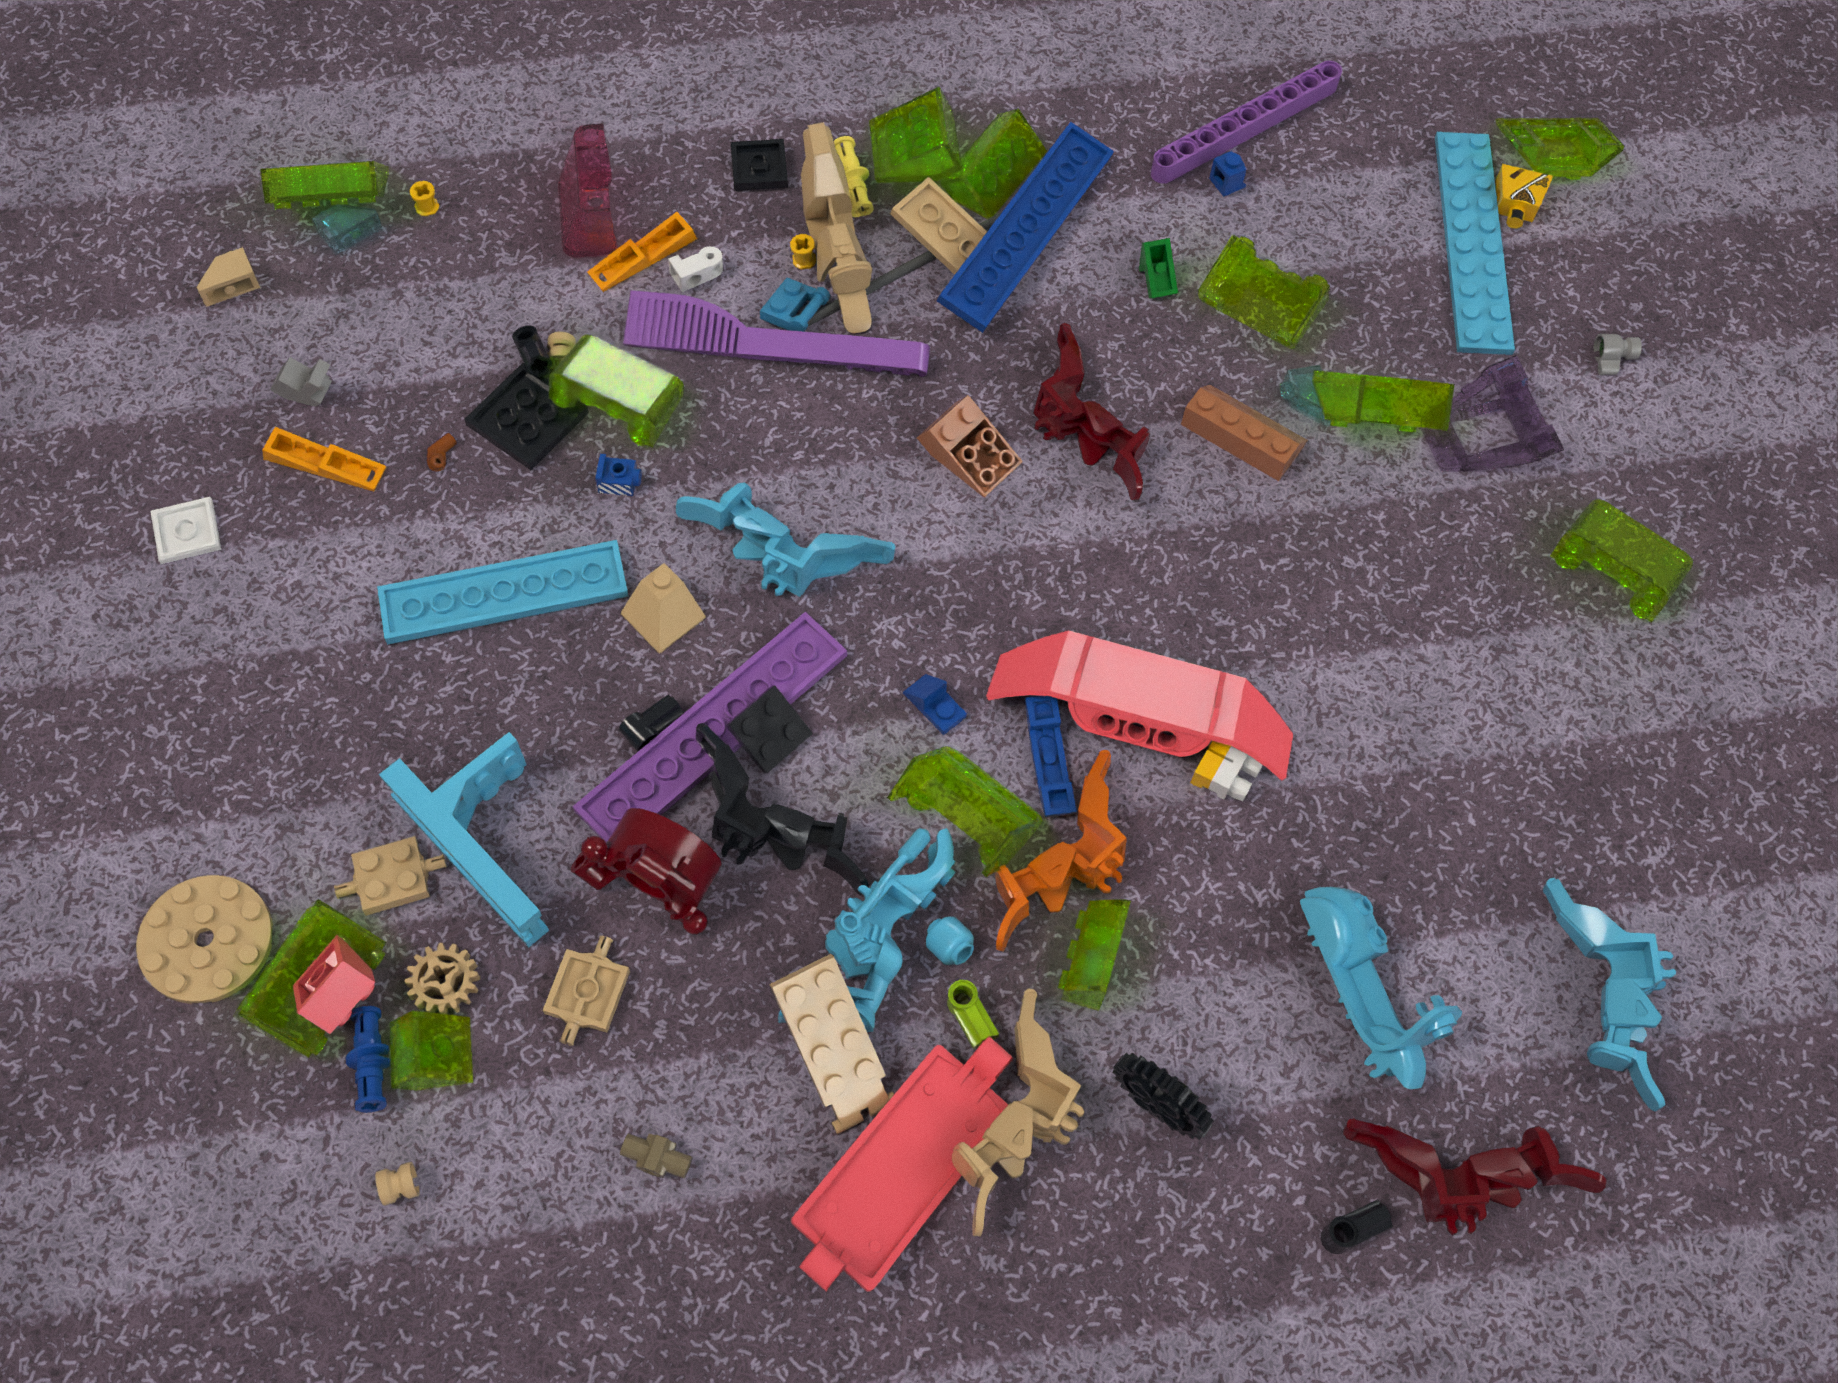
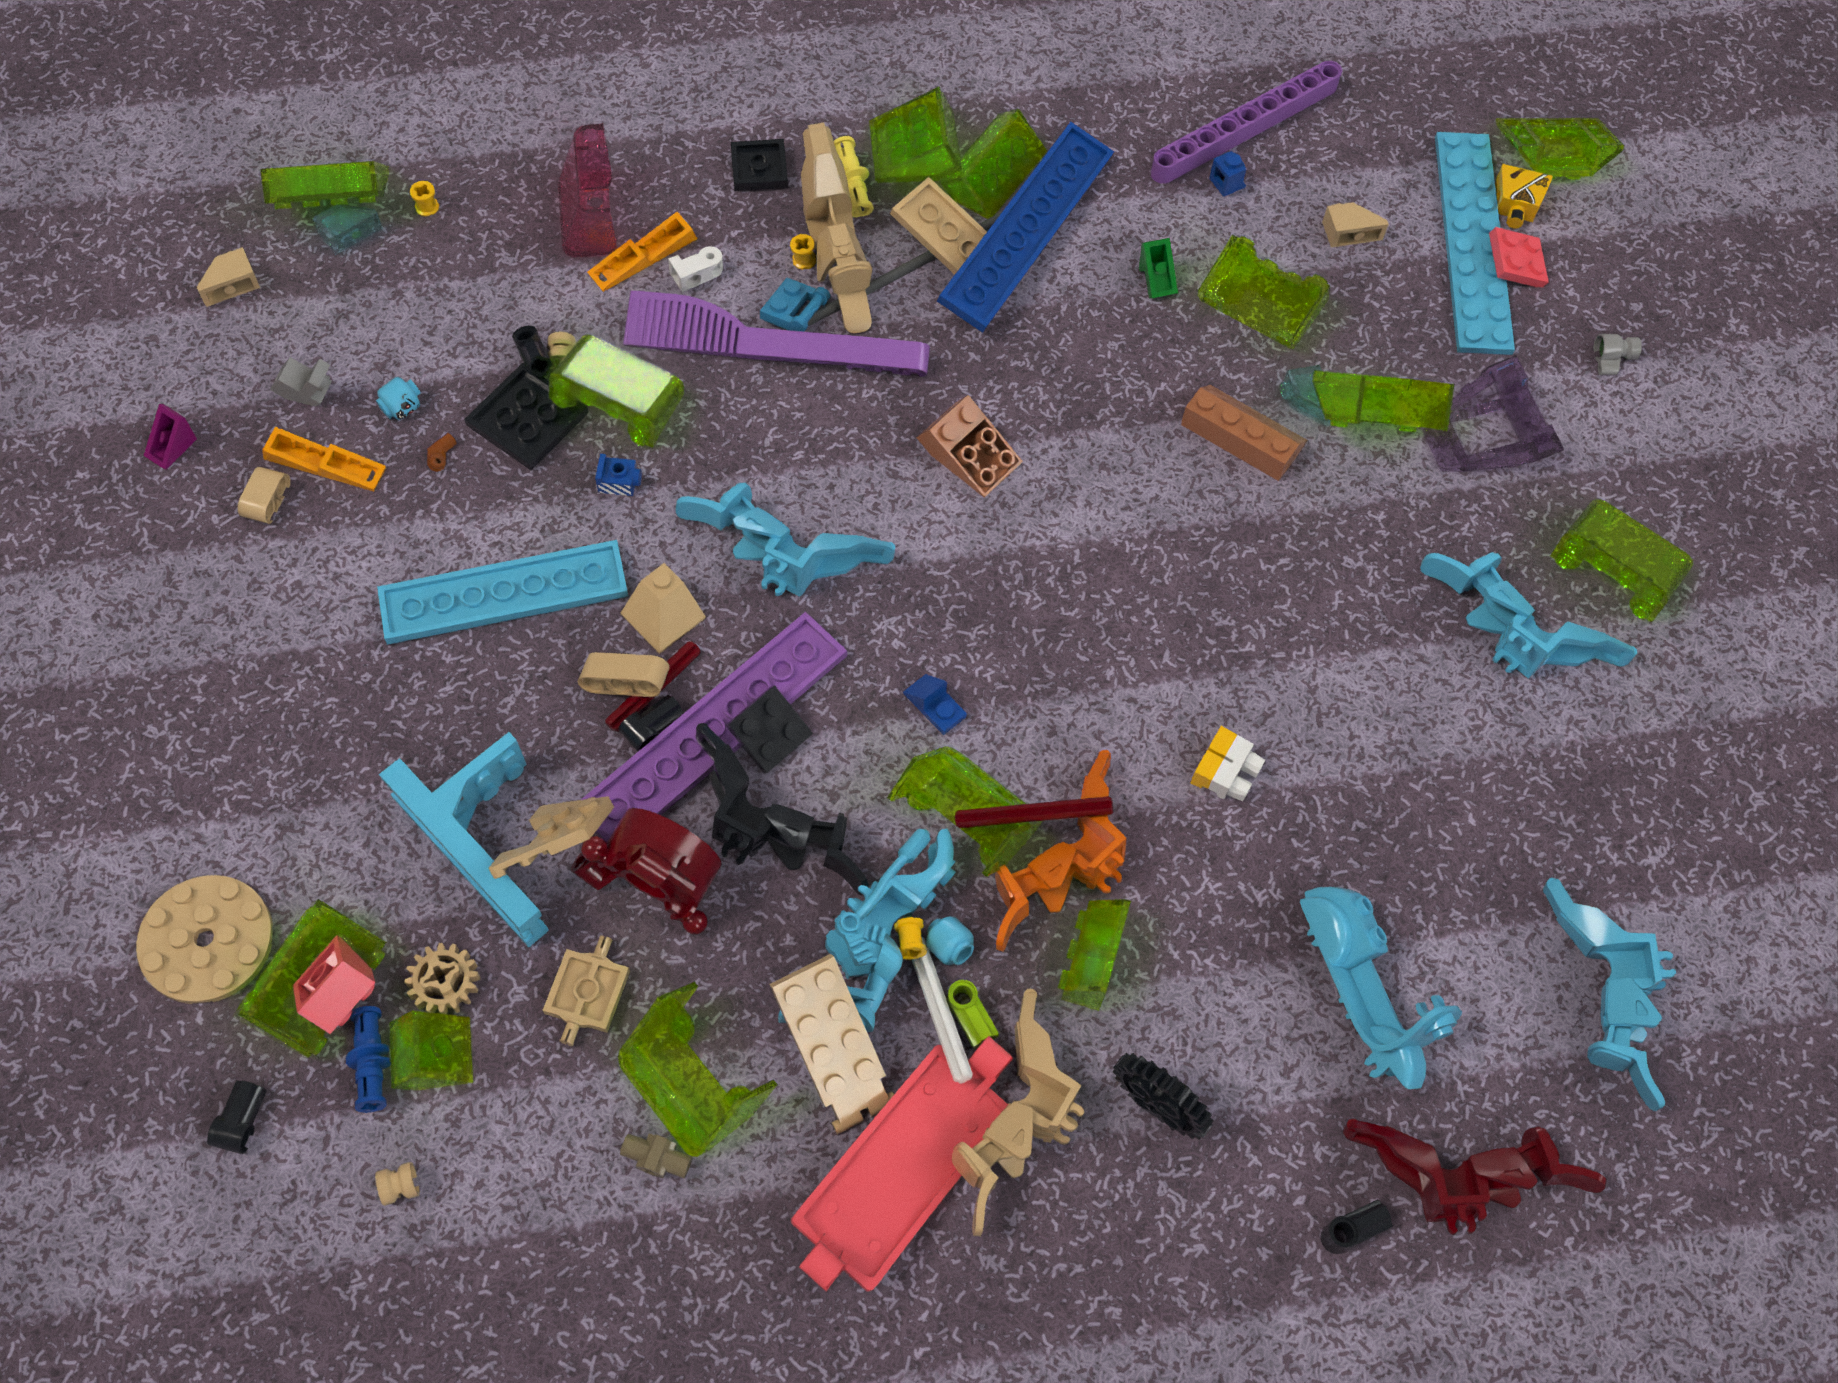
(168, 437): none -> magenta slope
(185, 530): white tile -> none
(235, 1124): none -> black piece
(263, 494): none -> tan beam
(390, 876): tan plate -> none
(398, 398): none -> medium azure head
(558, 829): none -> tan wing
(623, 674): none -> tan beam
(633, 704): none -> dark red axle
(679, 1083): none -> clear neon green windscreen
(910, 937): none -> yellow bush
(942, 1018): none -> white axle
(1034, 812): none -> dark red axle
(1049, 756): blue slope -> none
(1096, 428): dark red piece -> none
(1146, 690): coral piece -> none
(1352, 225): none -> tan slope
(1511, 615): none -> medium azure piece
(1518, 257): none -> coral plate

